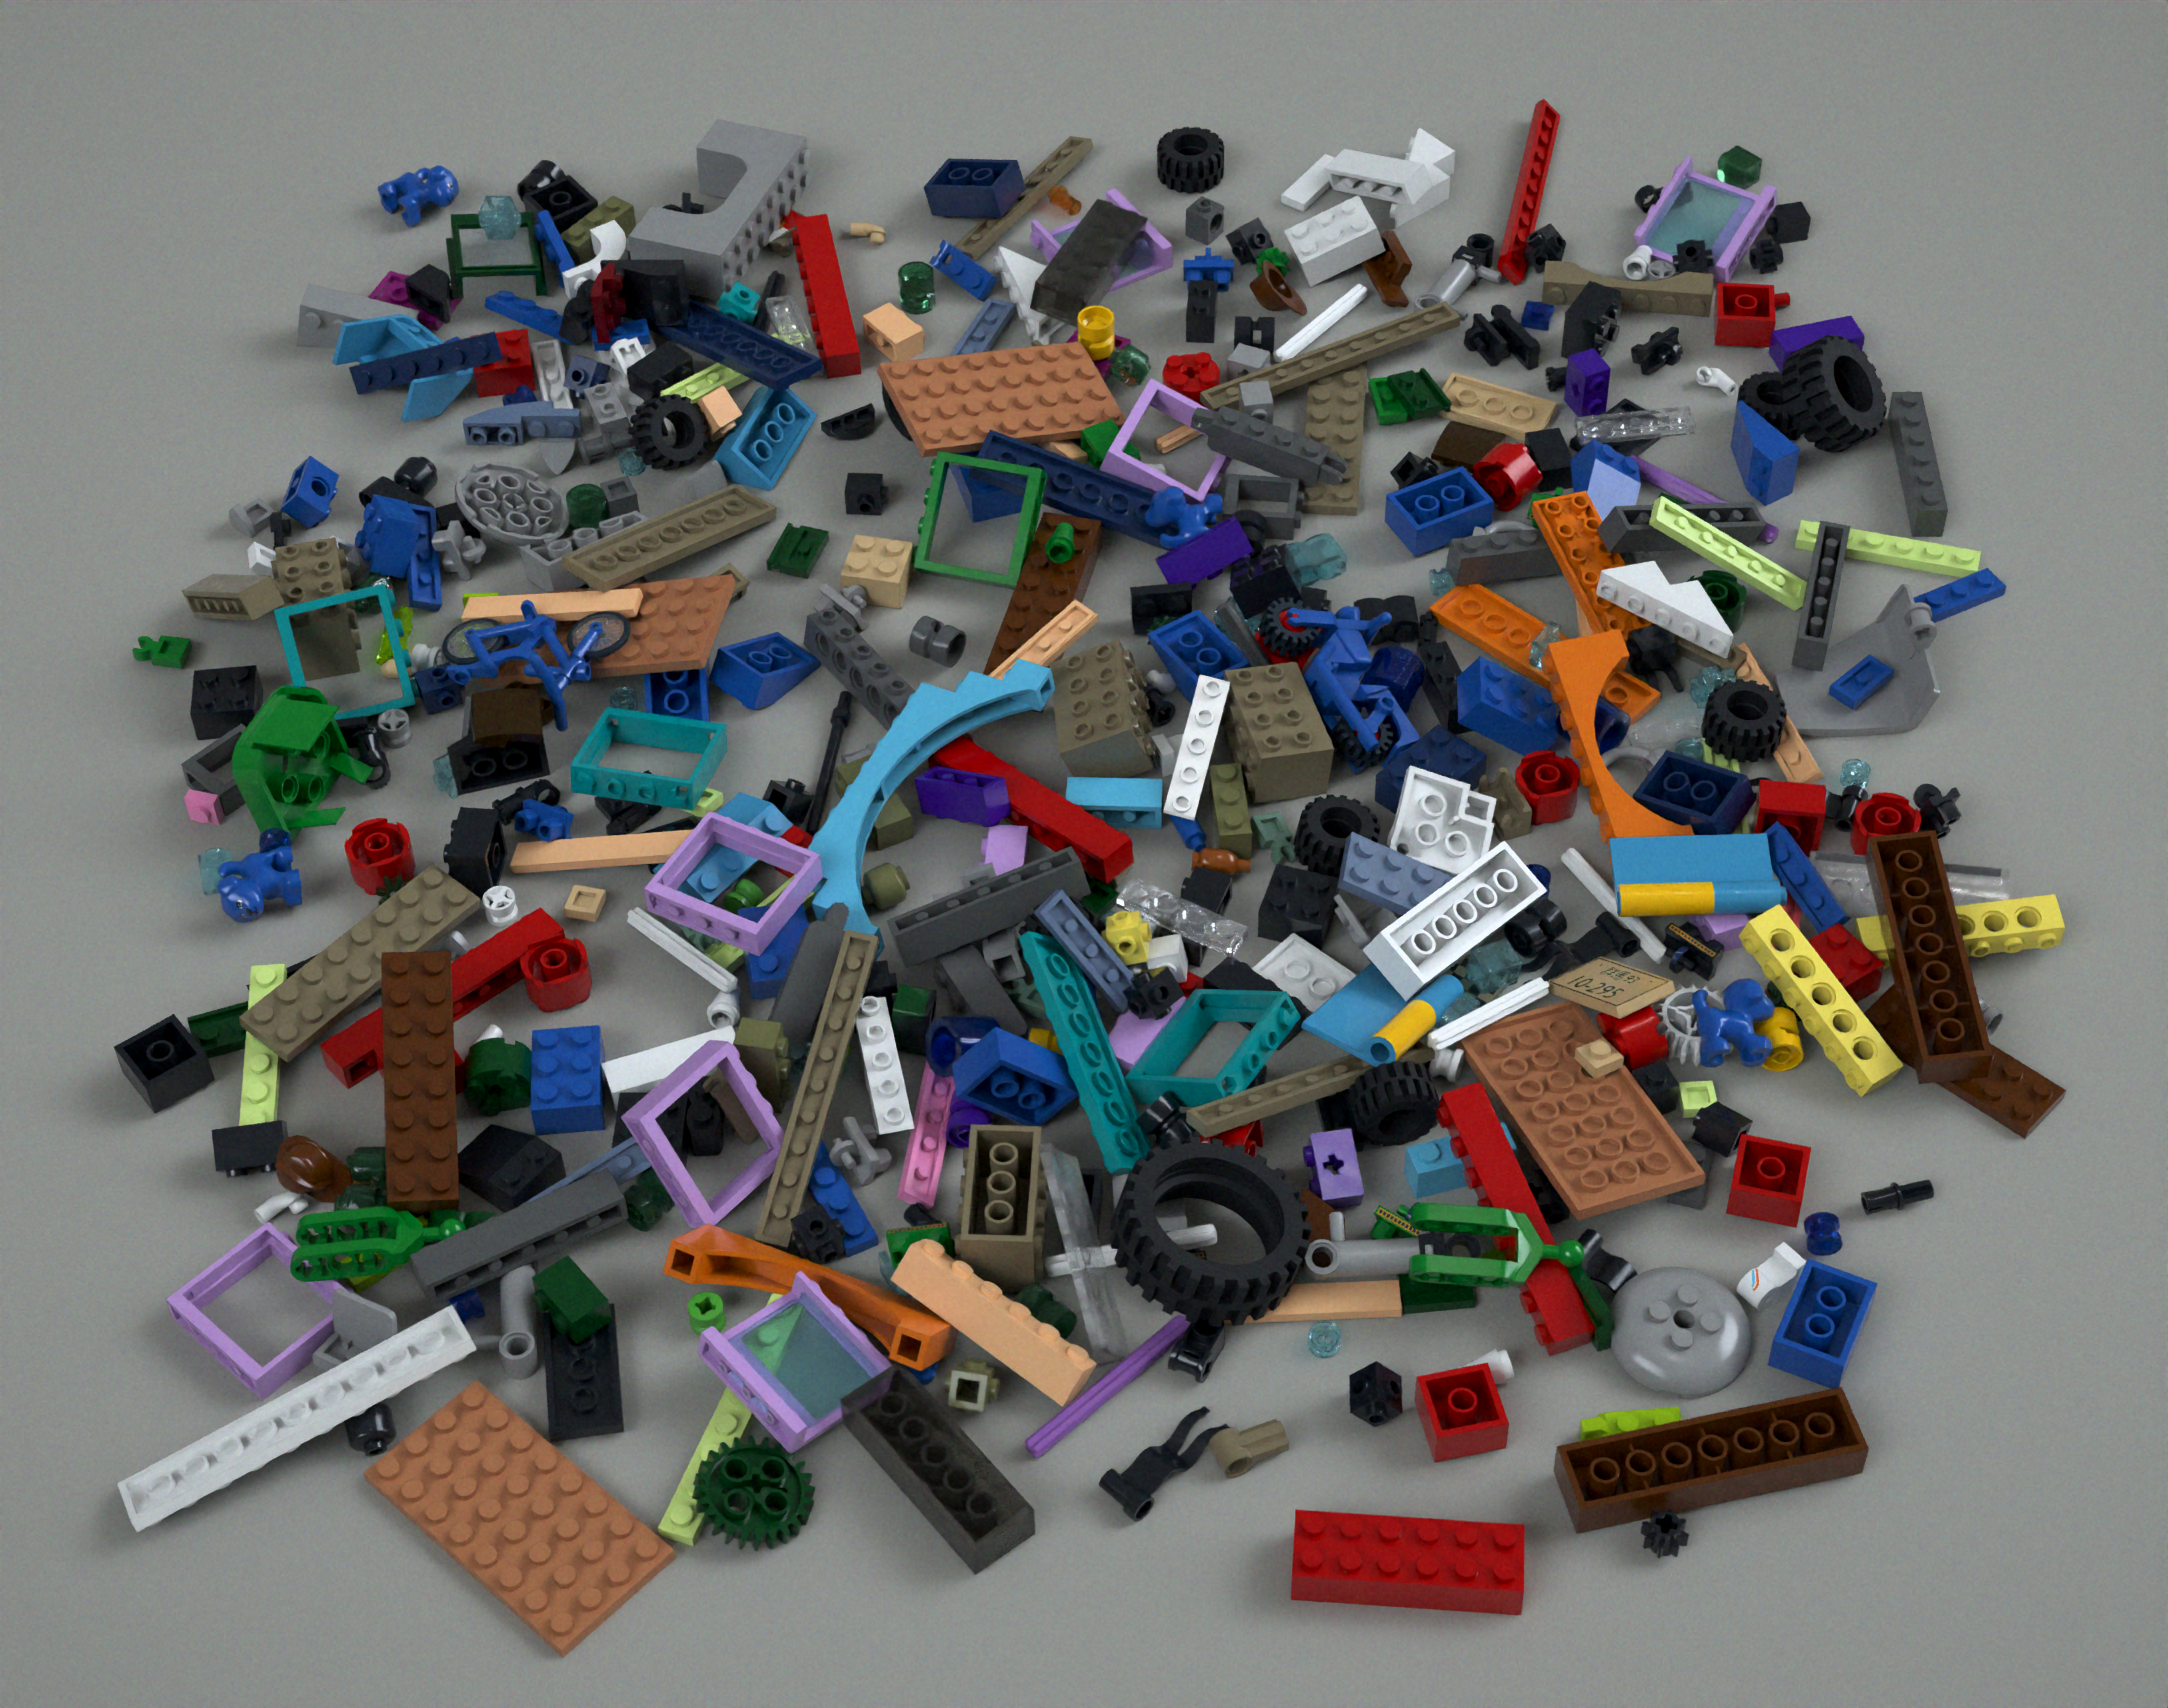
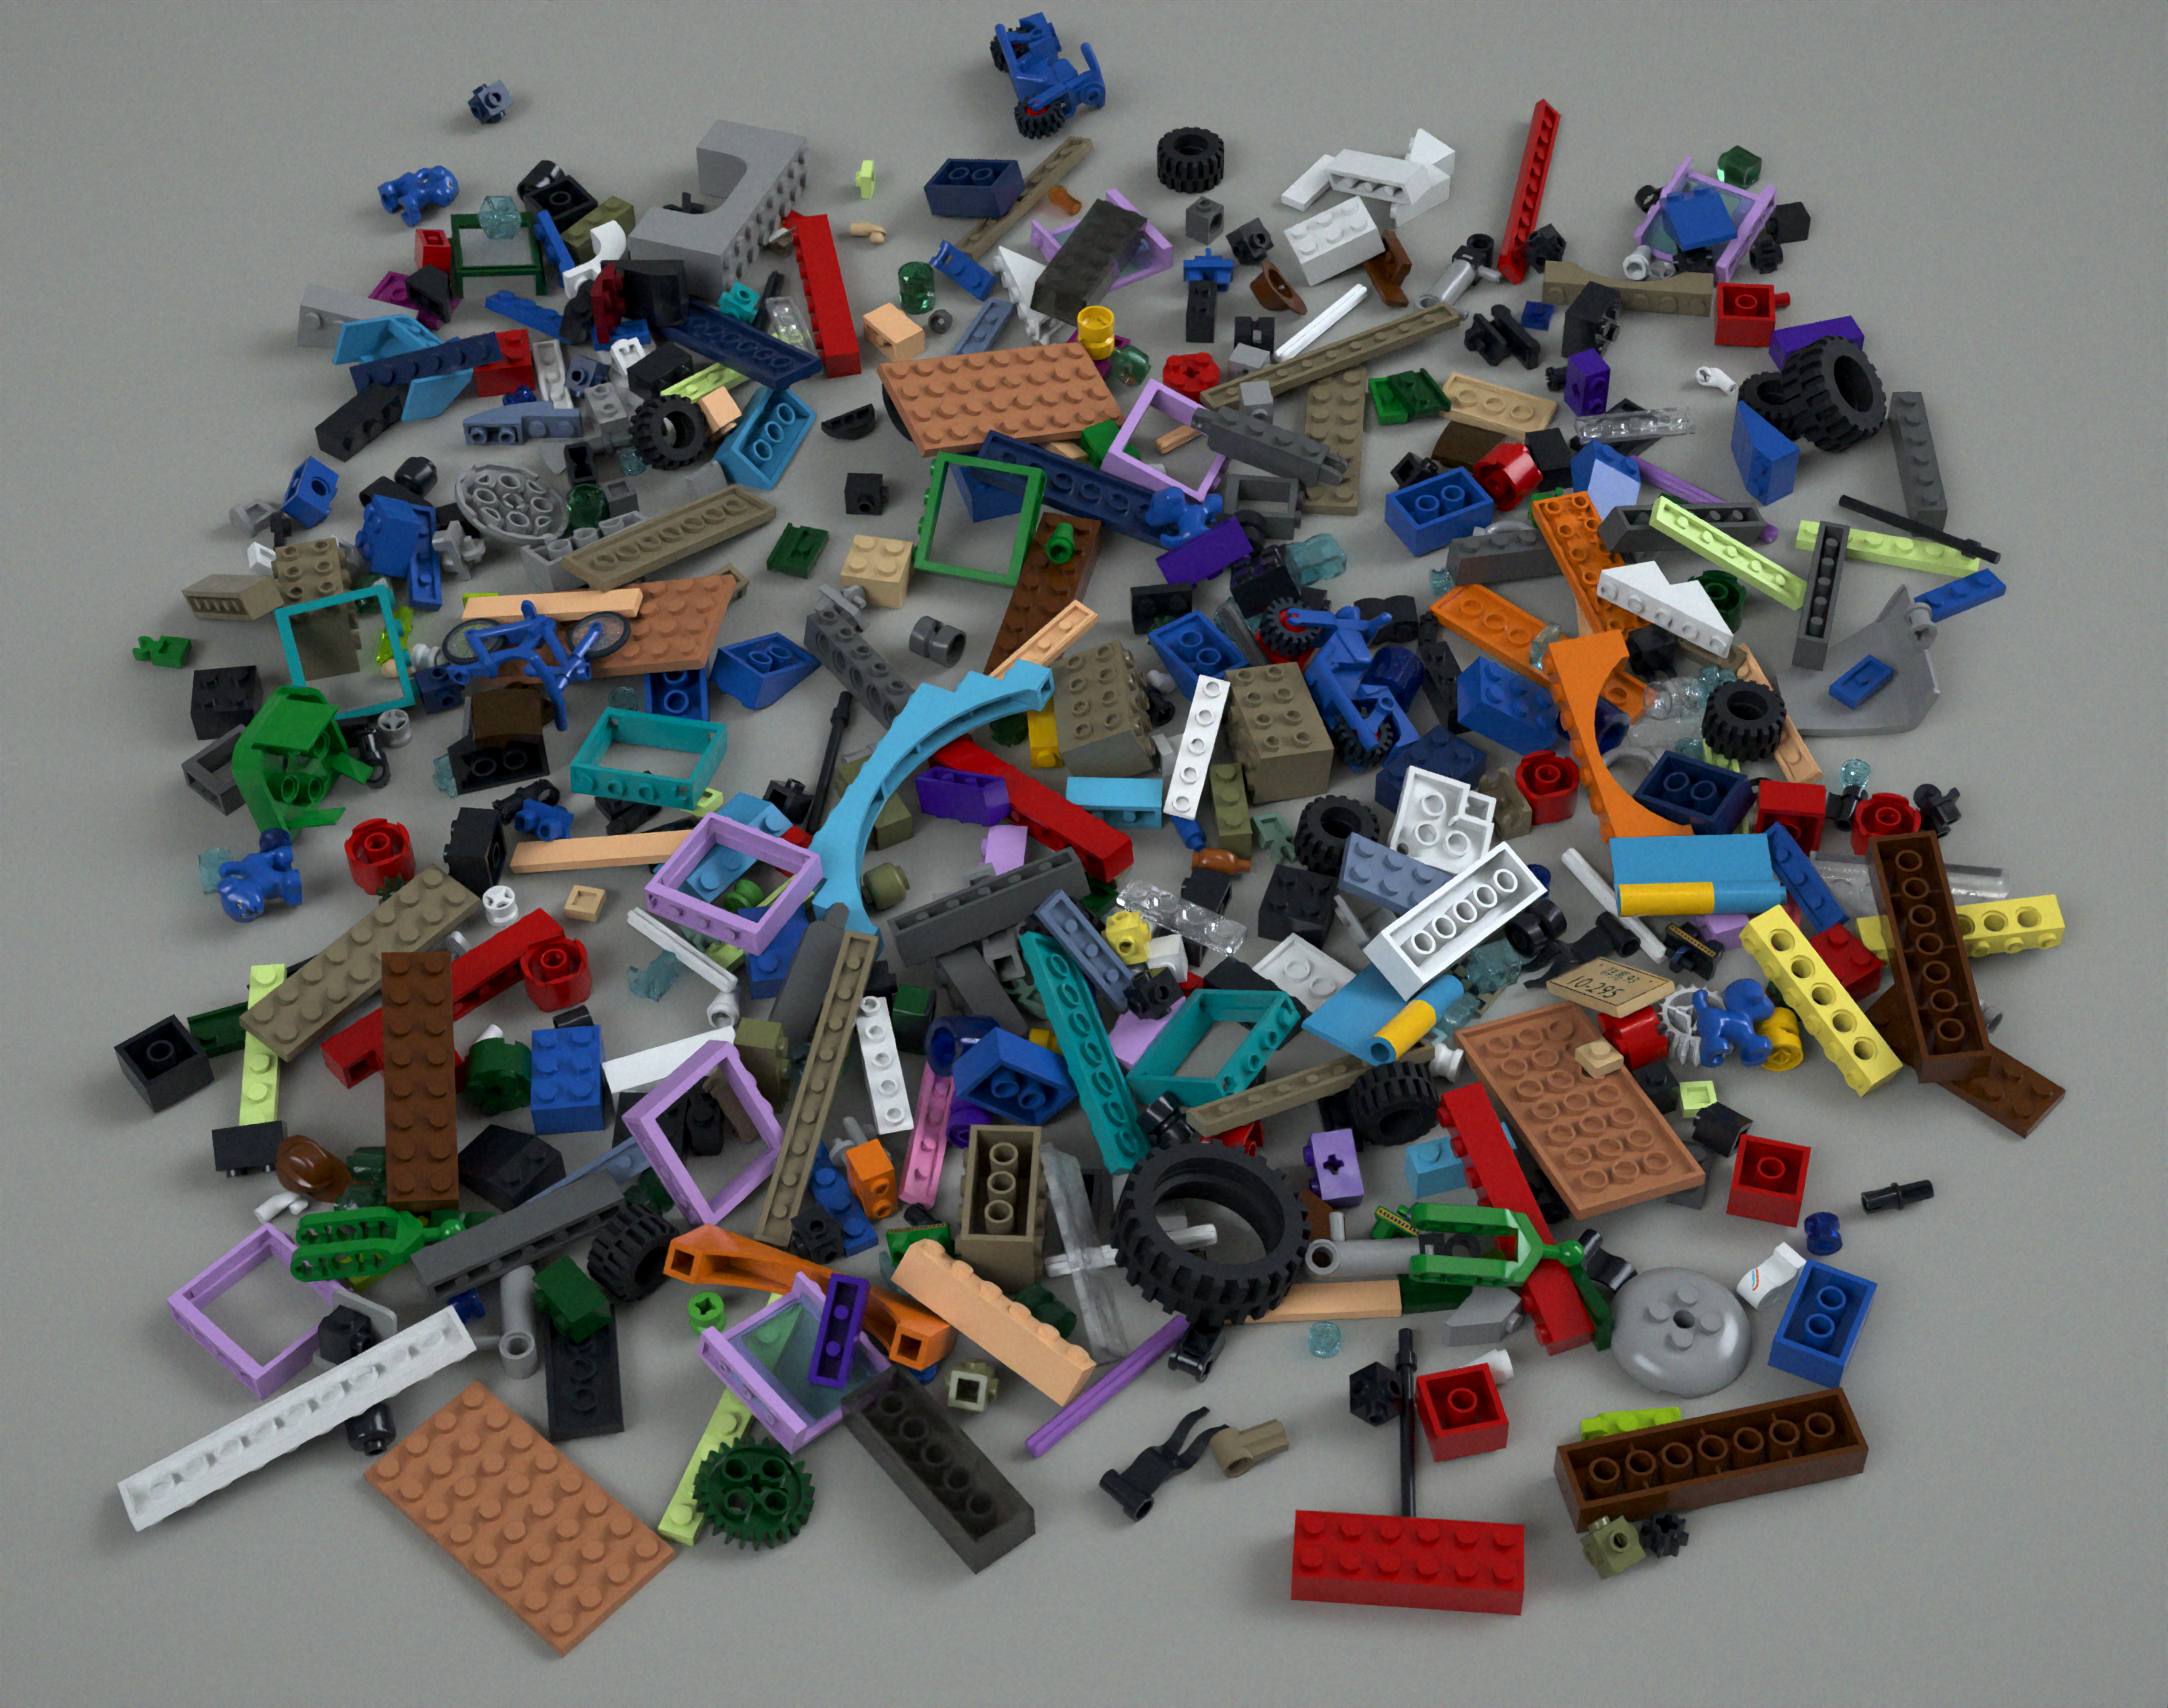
(204, 807): bright pink plate -> none
(344, 1335): none -> black brick
(359, 421): none -> black brick
(432, 248): none -> red brick
(490, 102): none -> dark blue brick
(573, 1018): none -> black beam
(580, 464): none -> black brick
(631, 1252): none -> black tyre
(657, 979): none -> clear light blue bracket
(839, 1332): none -> dark purple brick
(866, 179): none -> yellowish green plate
(872, 1179): none -> orange brick
(935, 325): none -> dark grey hinge
(1009, 729): none -> clear green gear
(1043, 79): none -> blue piece
(1043, 737): none -> yellow brick
(1273, 255): green gear -> none
(1407, 1365): none -> black bar
(1484, 1318): none -> light grey slope
(1487, 1014): white axle -> none
(1611, 1546): none -> olive brick
(1660, 350): black hips -> none
(1672, 698): none -> clear wheel
(1696, 218): none -> blue slope
(1968, 547): none -> black bar

